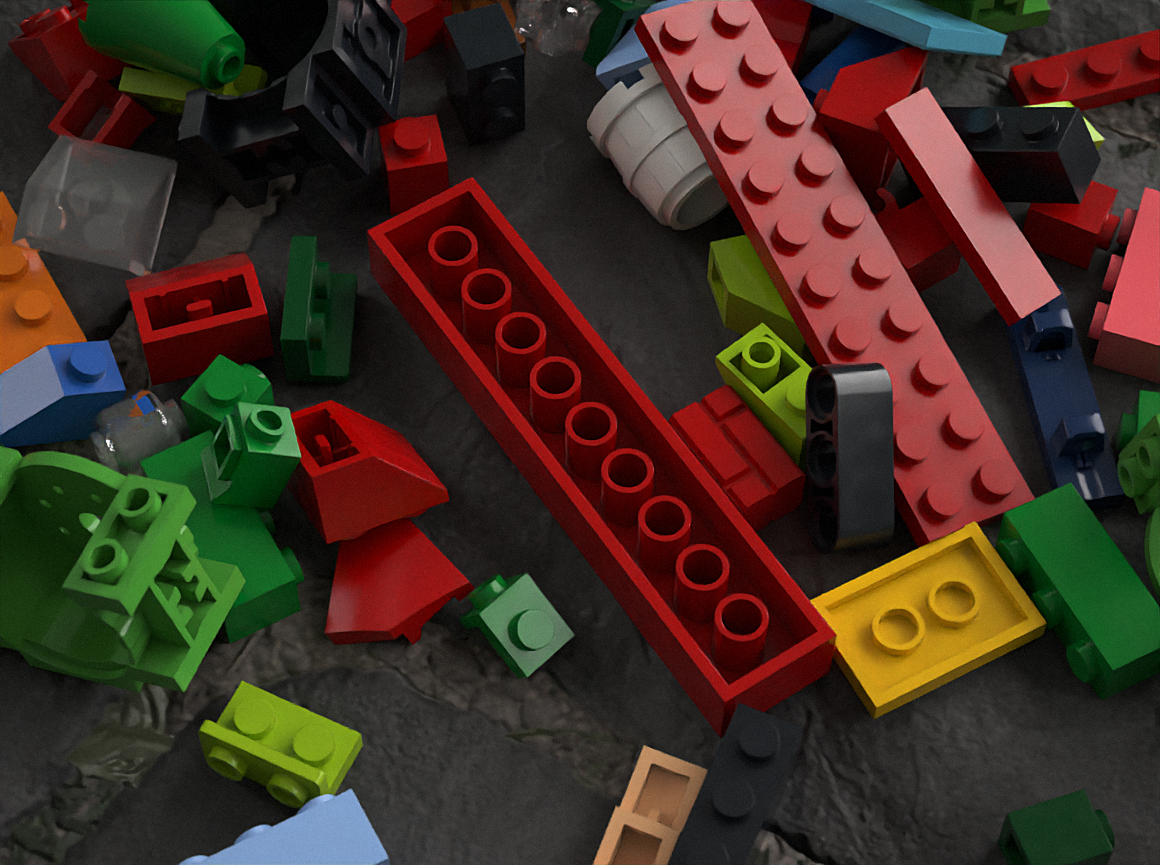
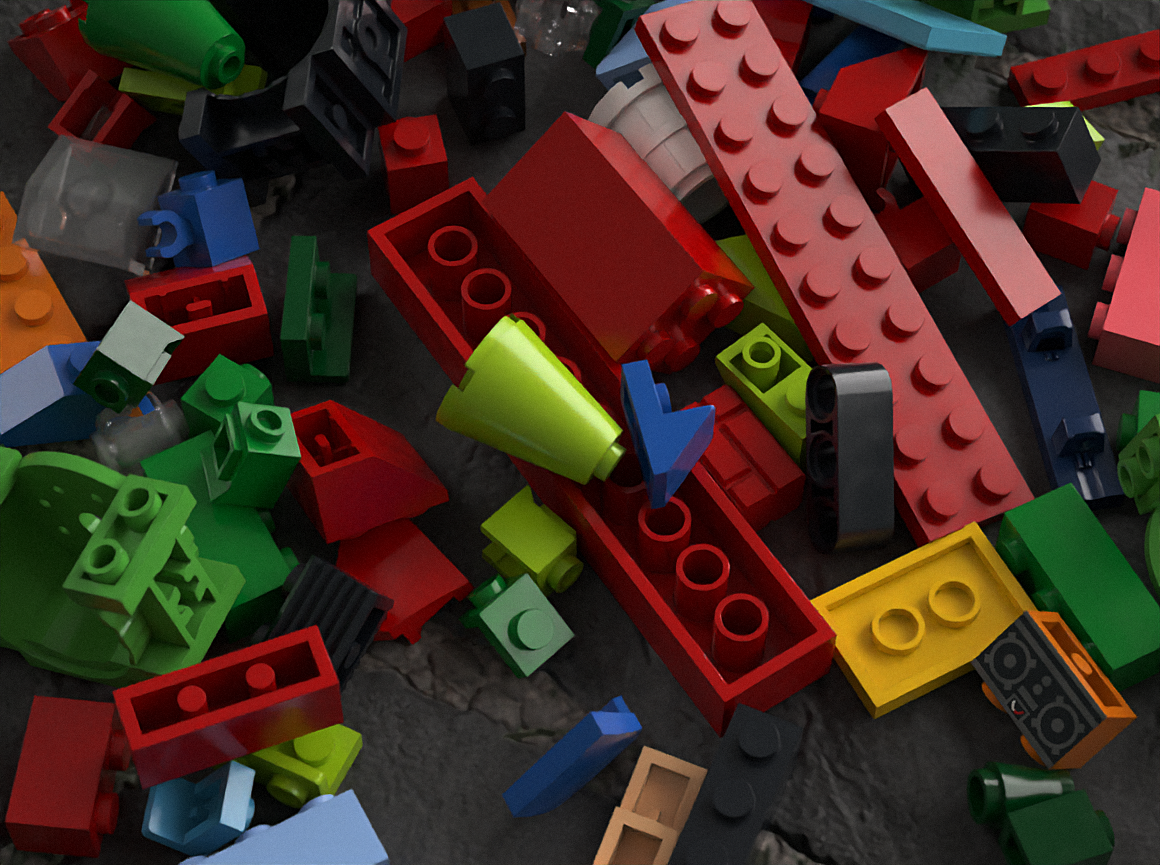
(67, 777): none -> red brick
(128, 359): none -> window
(201, 814): none -> dark azure bracket
(203, 222): none -> blue brick
(229, 706): none -> red brick
(339, 605): none -> black brick
(531, 407): none -> lime cone
(533, 543): none -> lime window
(574, 760): none -> blue slope
(618, 245): none -> red brick
(663, 440): none -> blue slope
(1010, 787): none -> dark green cone
(1052, 691): none -> brick

